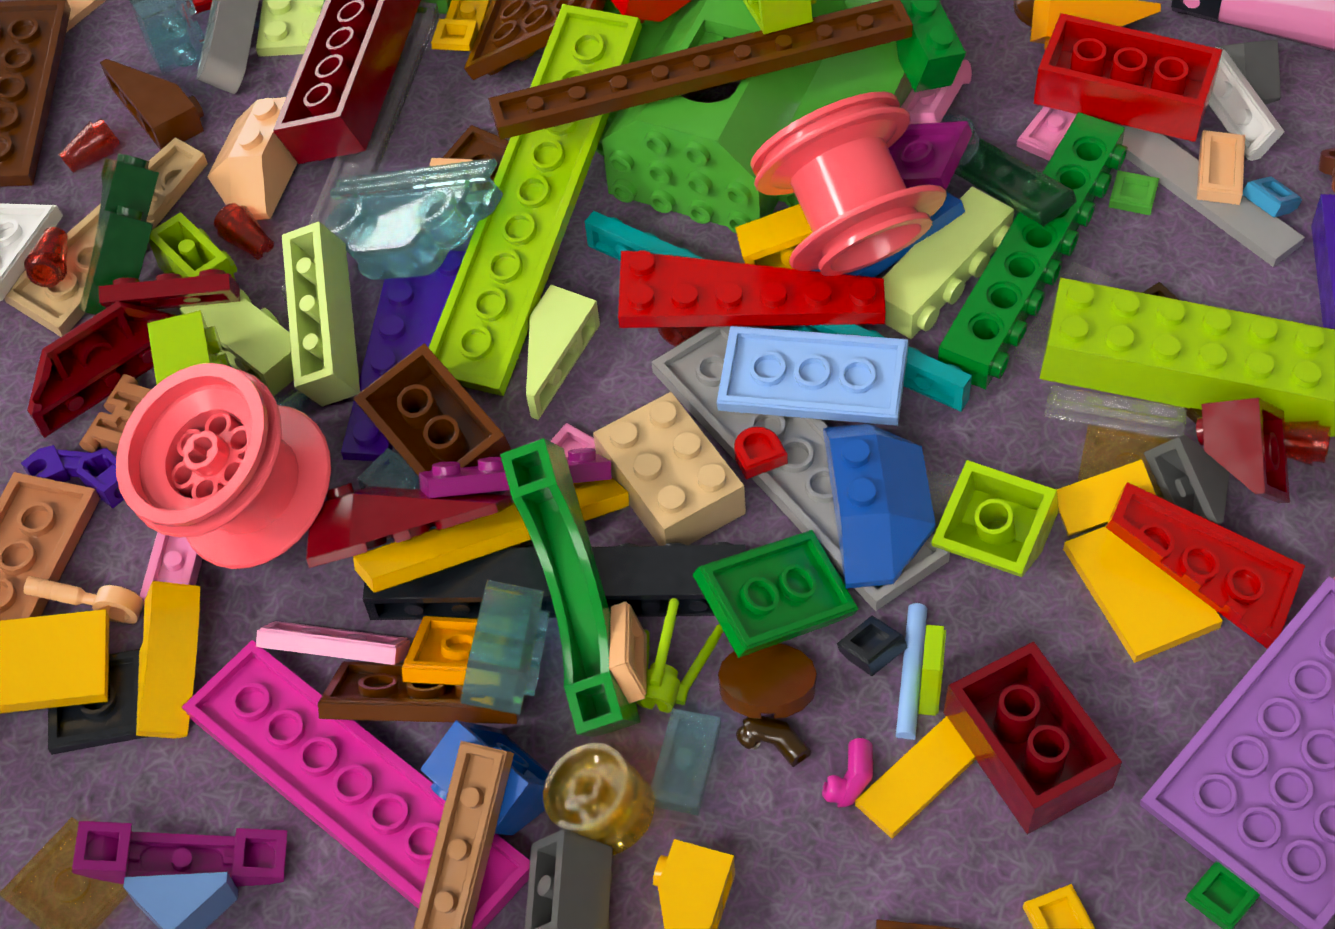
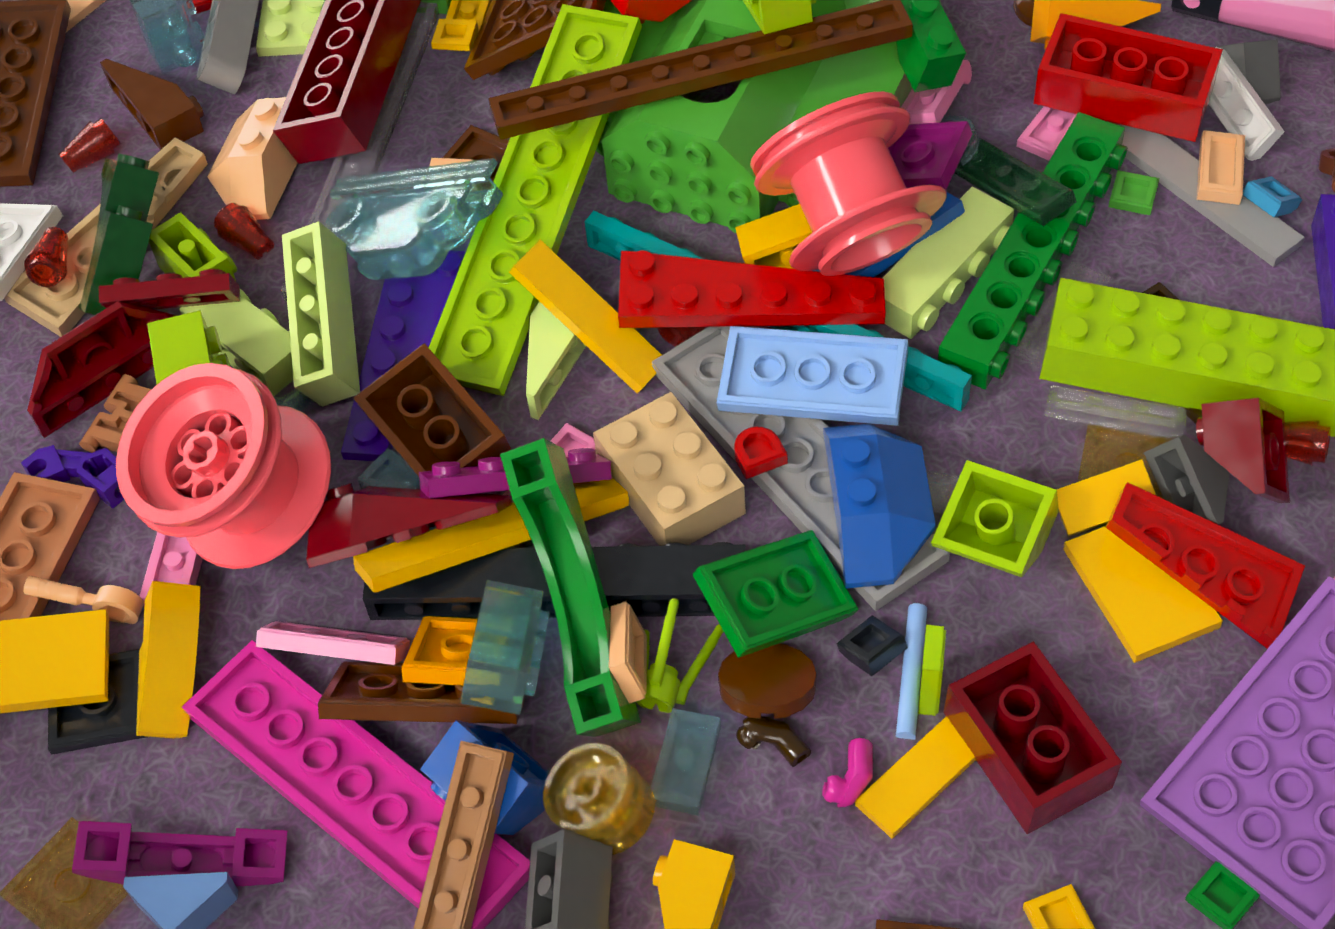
(586, 315): none -> yellow tile

